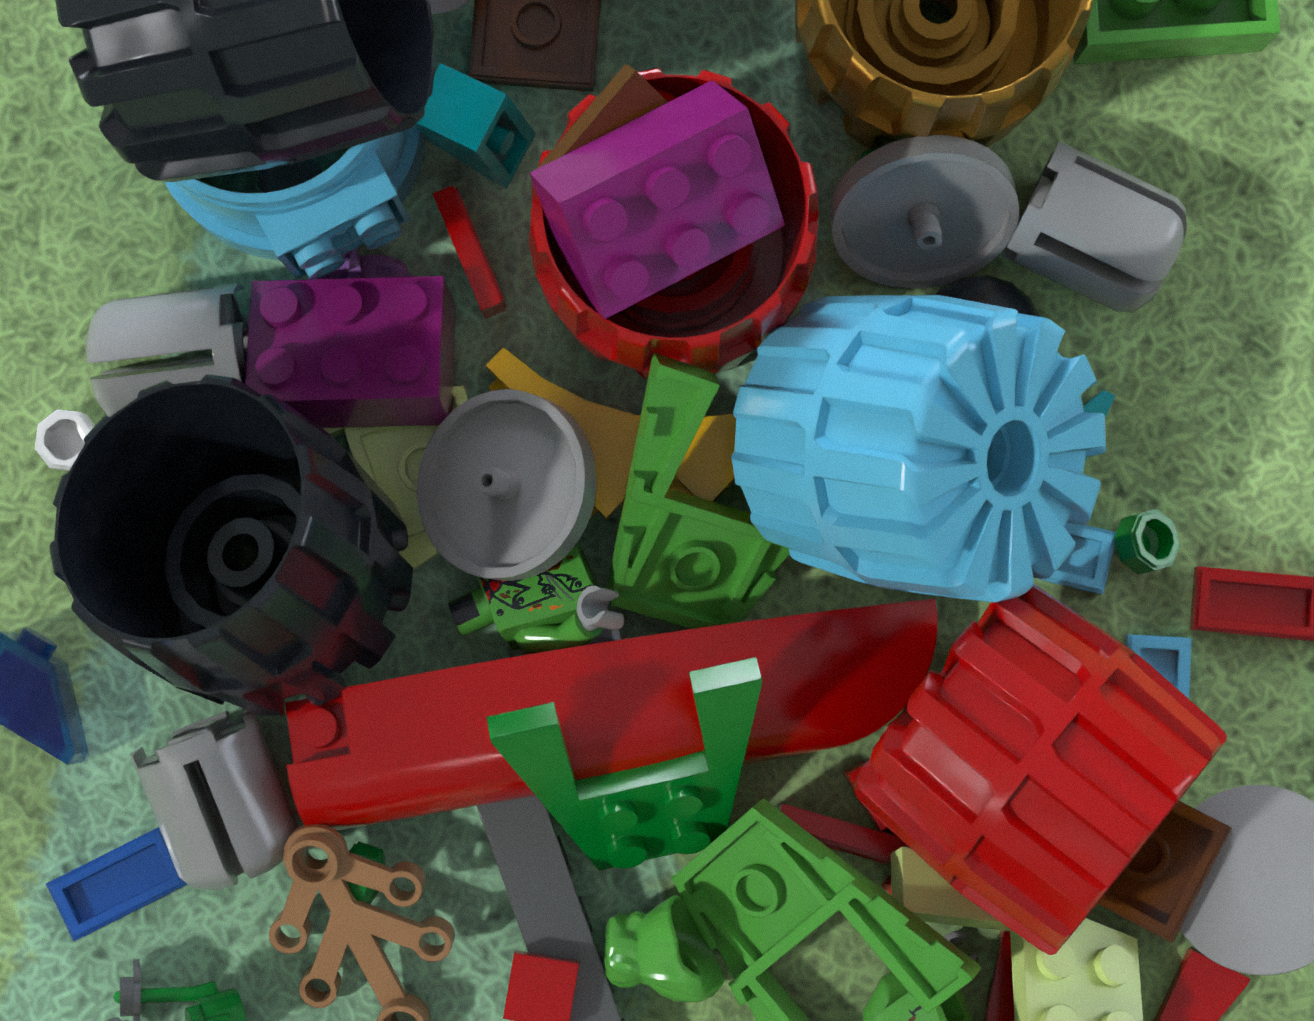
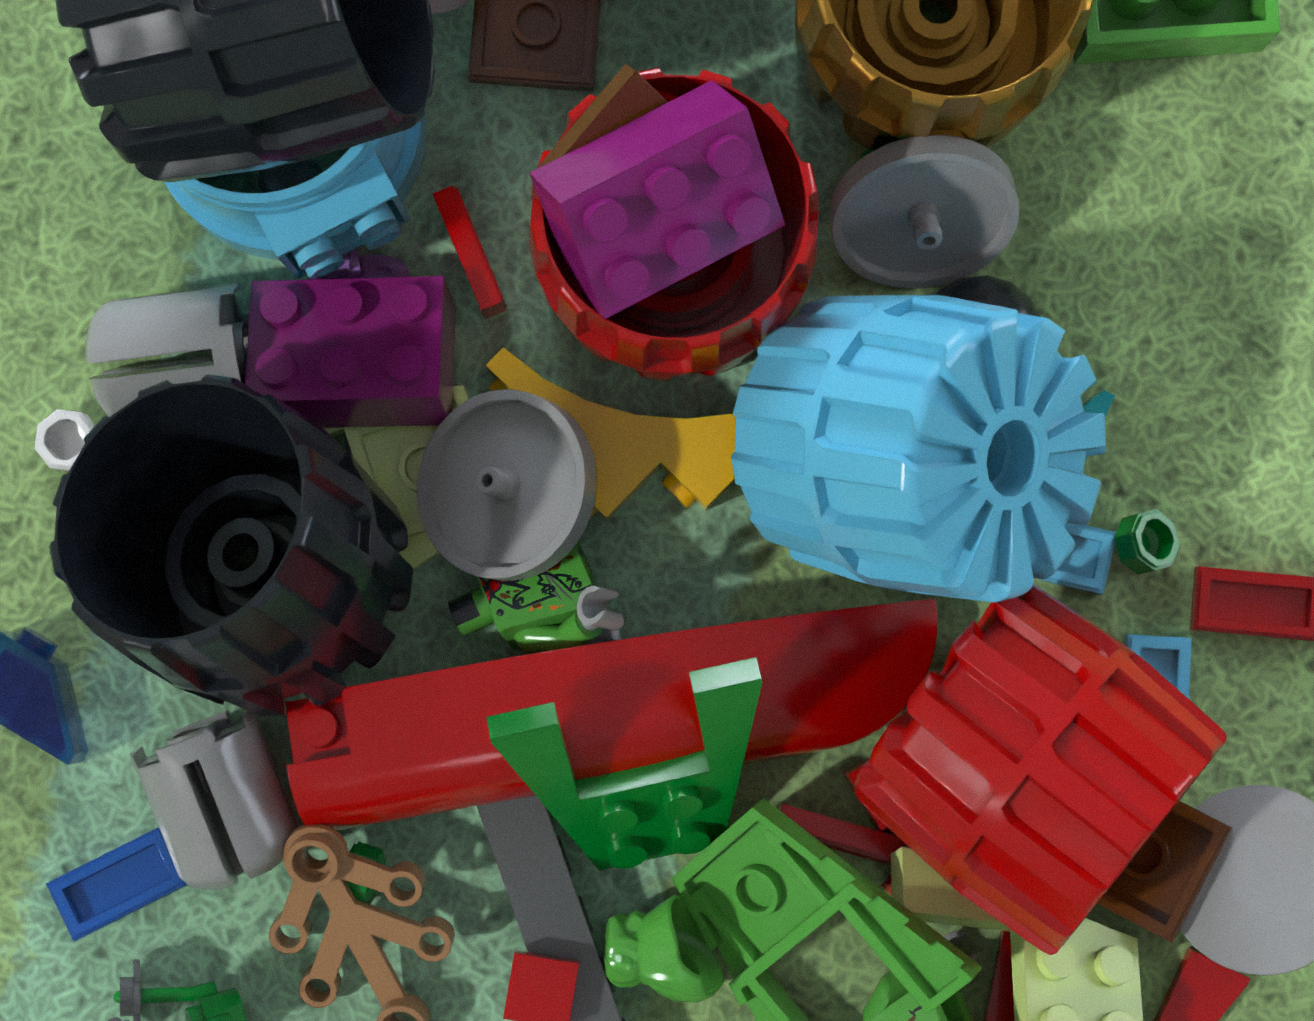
(476, 125): teal slope -> none
(672, 549): bright green wing -> none
(1098, 231): light grey cylinder -> none

